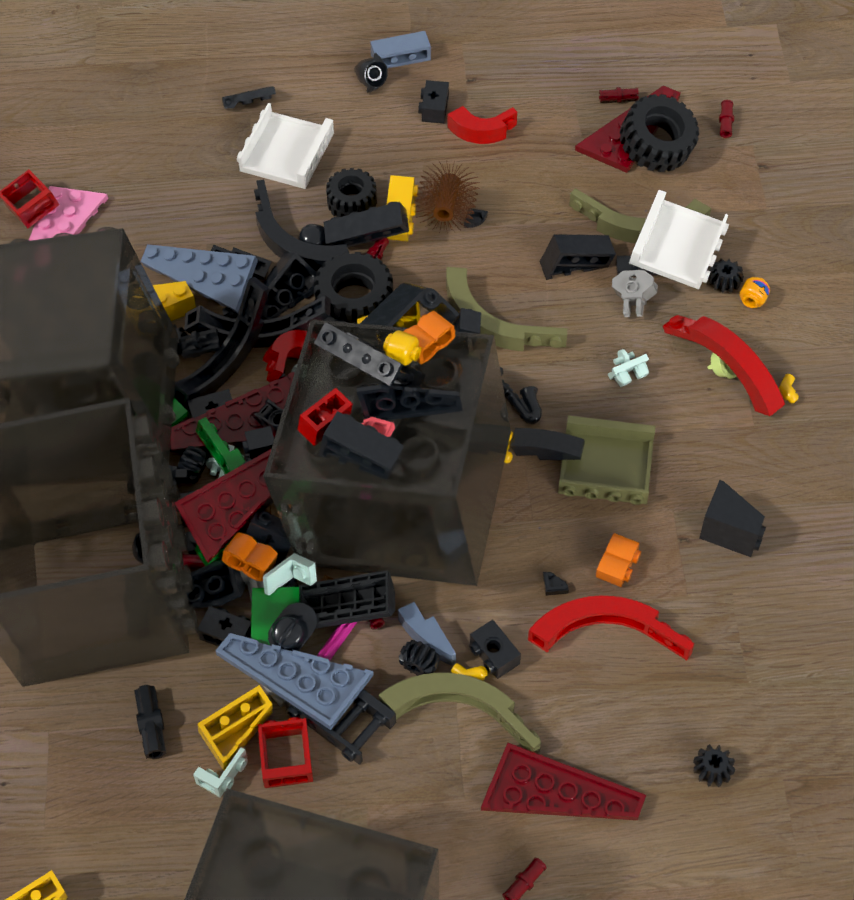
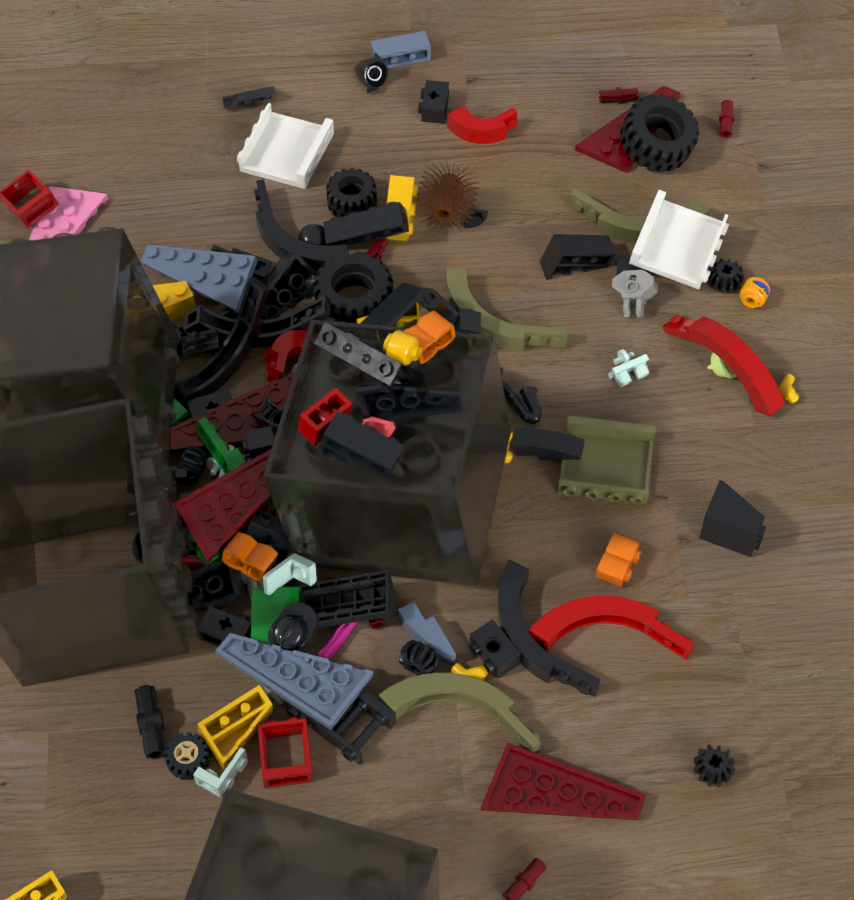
(183, 748): none -> black wheel
(533, 656): none -> black arch
(554, 585): black tile -> none

